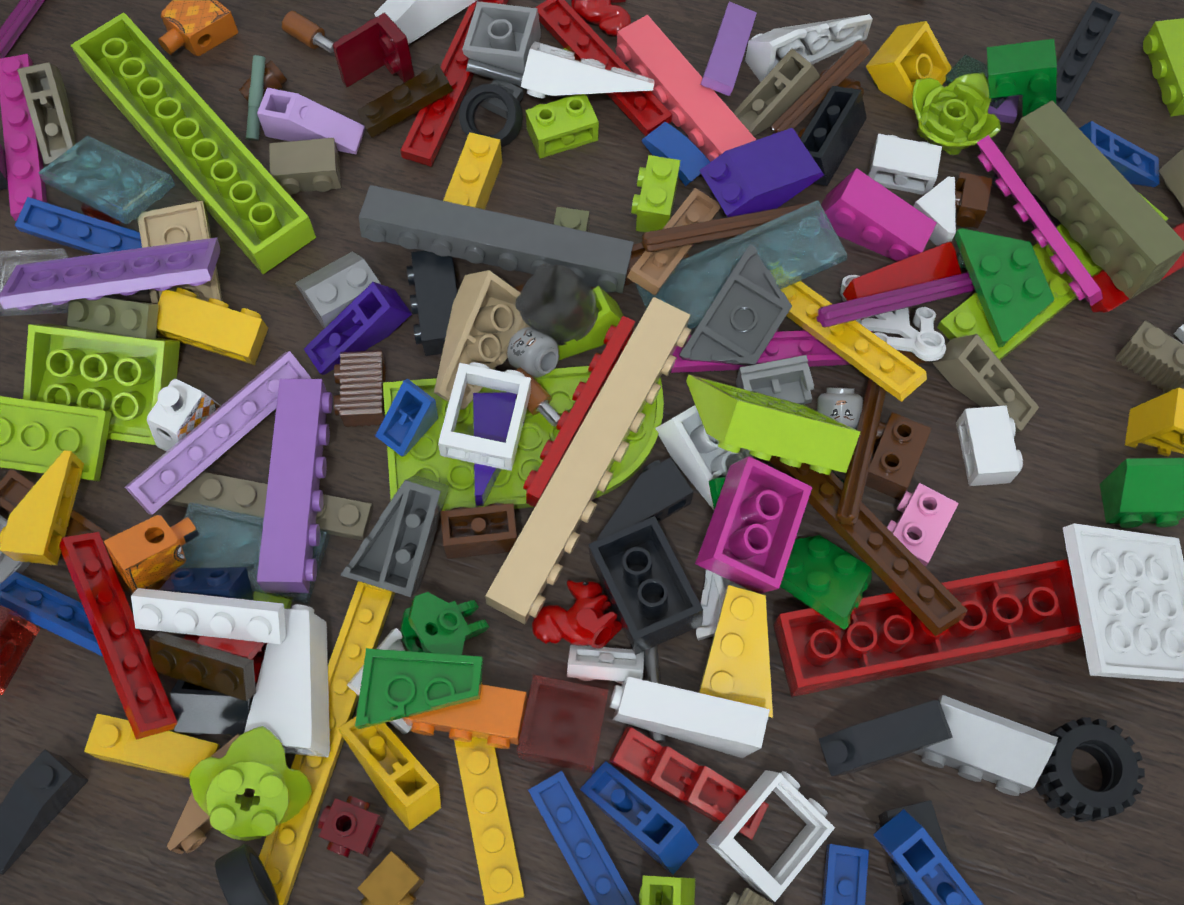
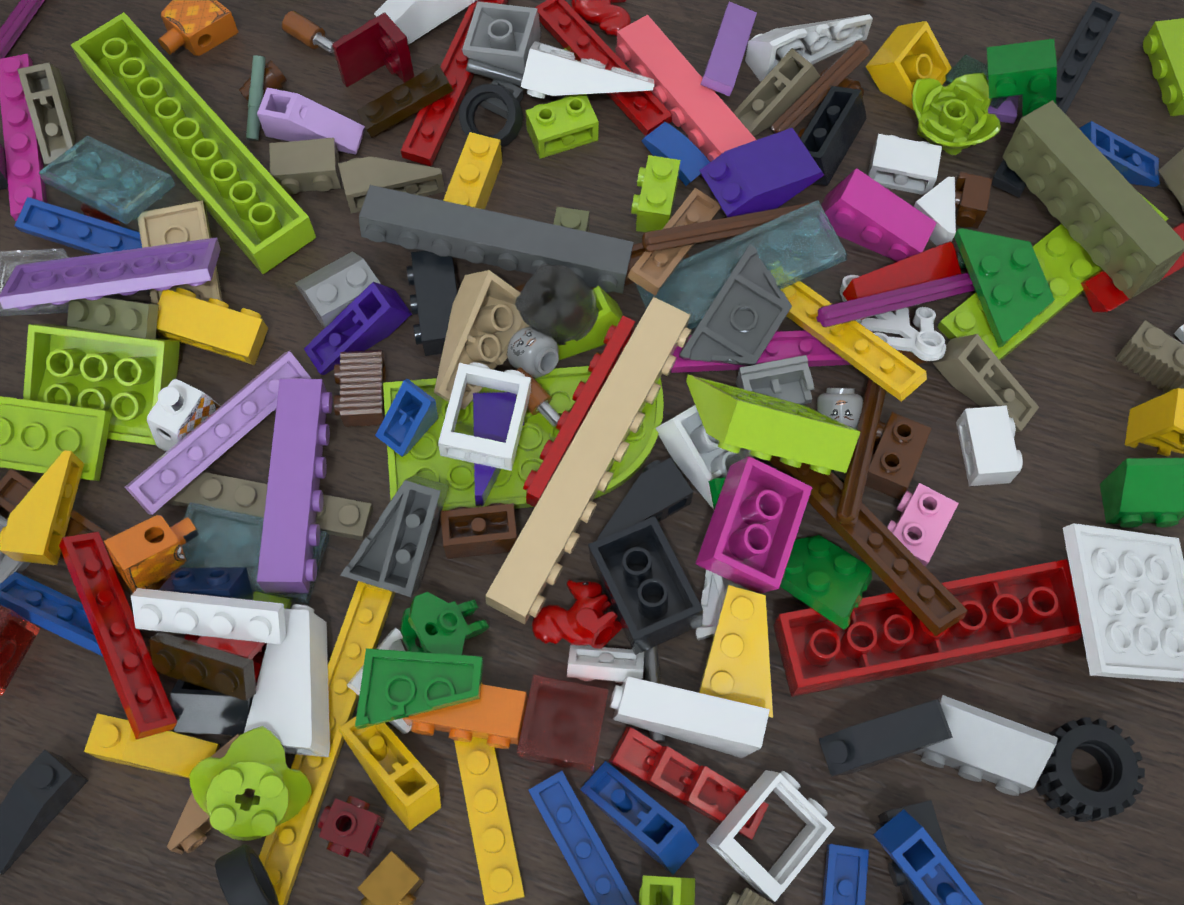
(396, 175): none -> dark tan slope
(1045, 231): dark pink plate -> none

